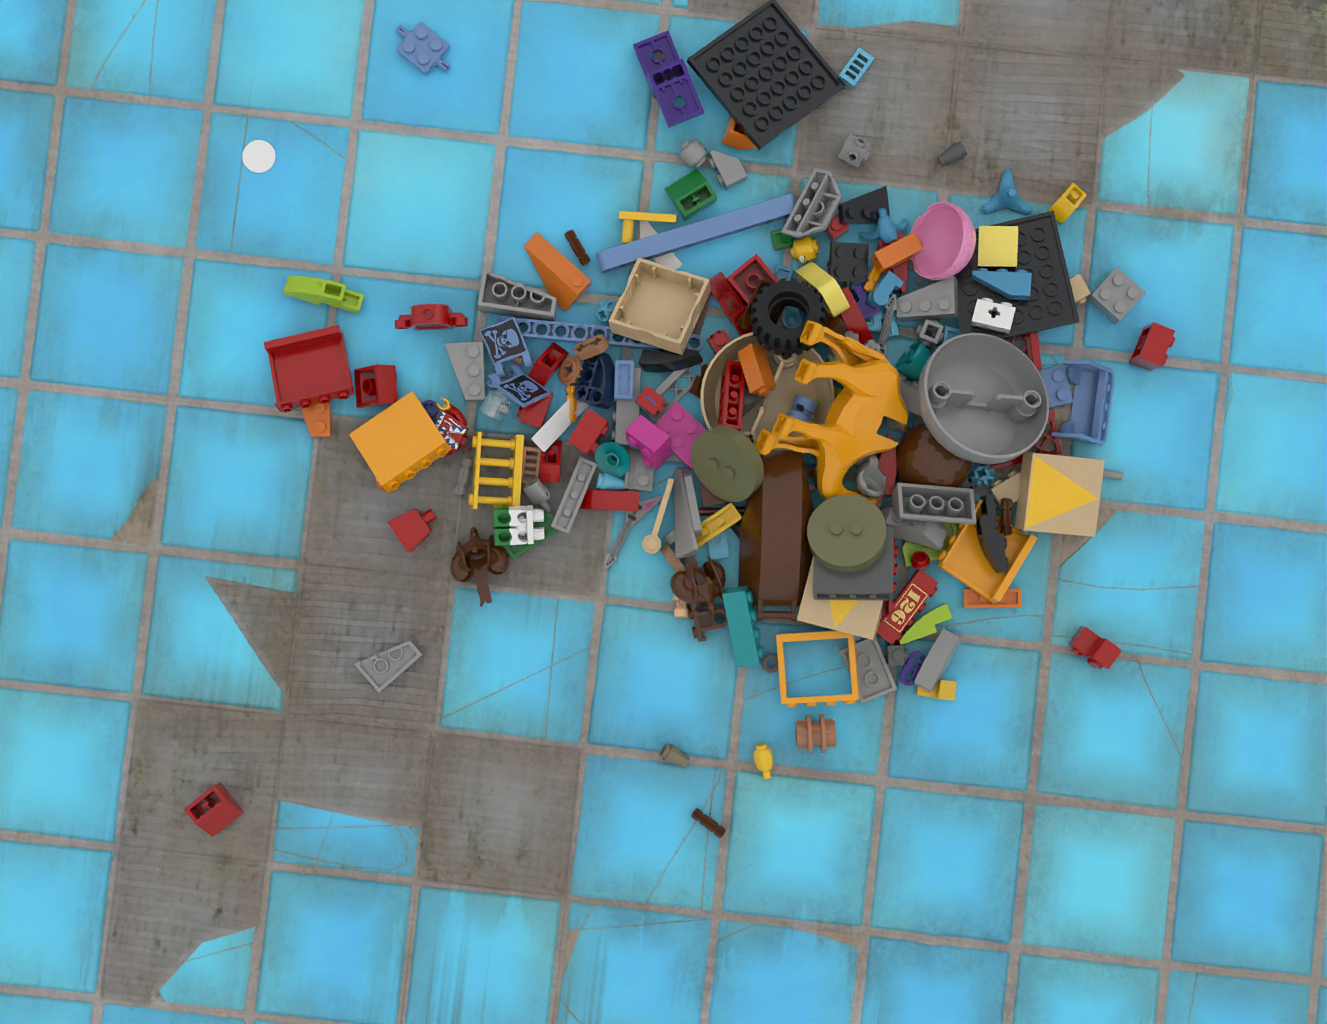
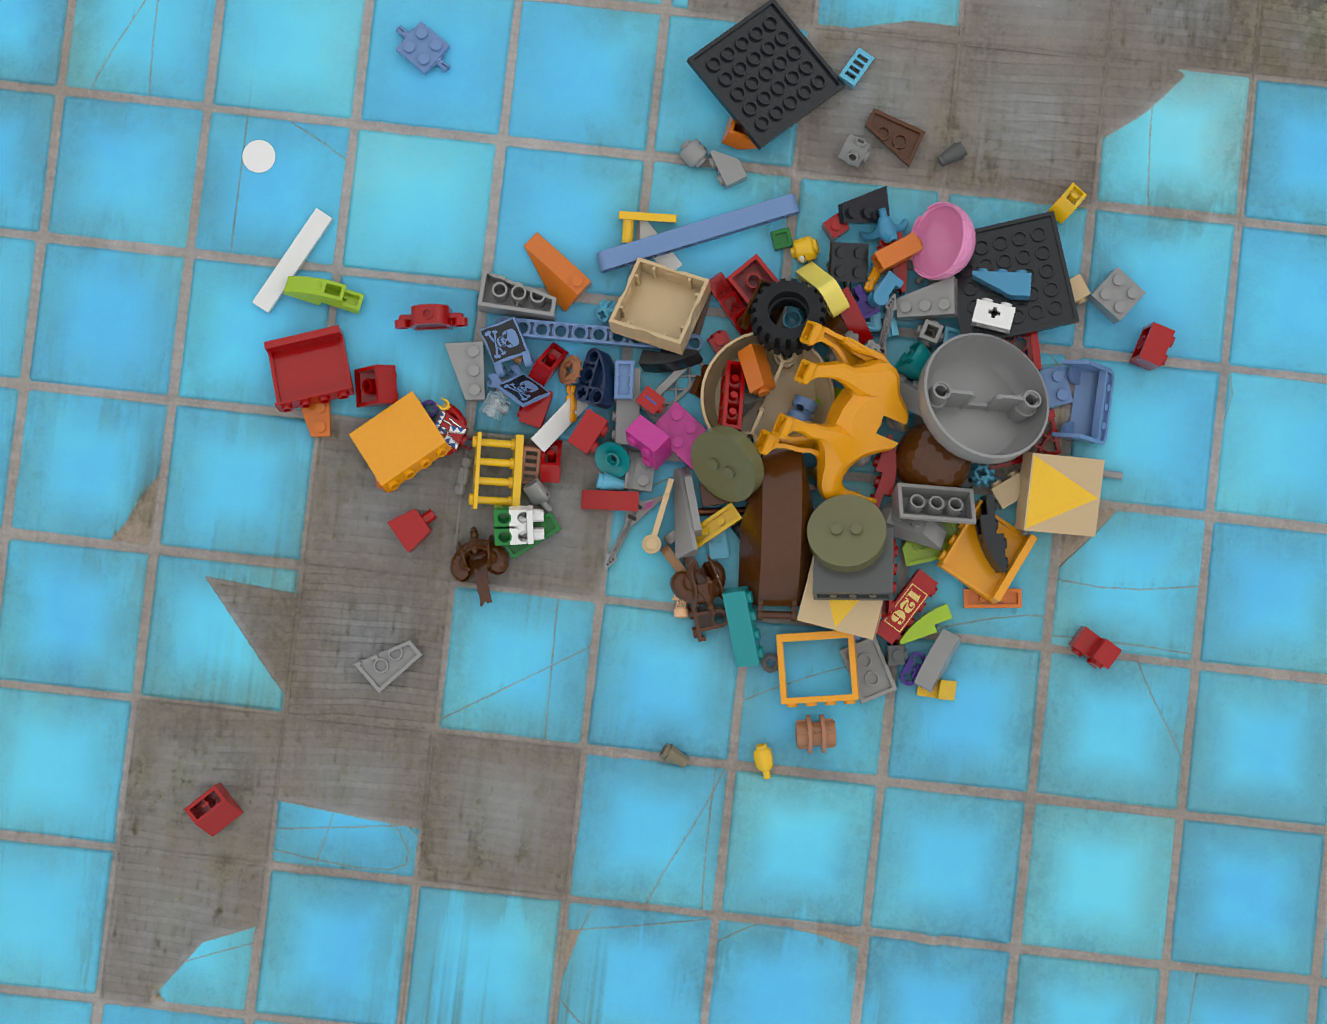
(293, 260): none -> white tile
(573, 495): light grey plate -> none
(577, 247): reddish brown axle -> none
(591, 347): medium nougat beam -> none
(668, 79): dark purple bracket -> none
(691, 194): green slope -> none
(708, 823): reddish brown axle -> none
(783, 272): dark azure tile -> none
(814, 206): light grey wedge -> none
(870, 478): light grey hair -> none
(895, 134): none -> reddish brown wing
(920, 560): red plate -> none
(998, 246): light yellow slope -> none
(1006, 516): reddish brown axle -> none
(1007, 197): dark azure piece -> none

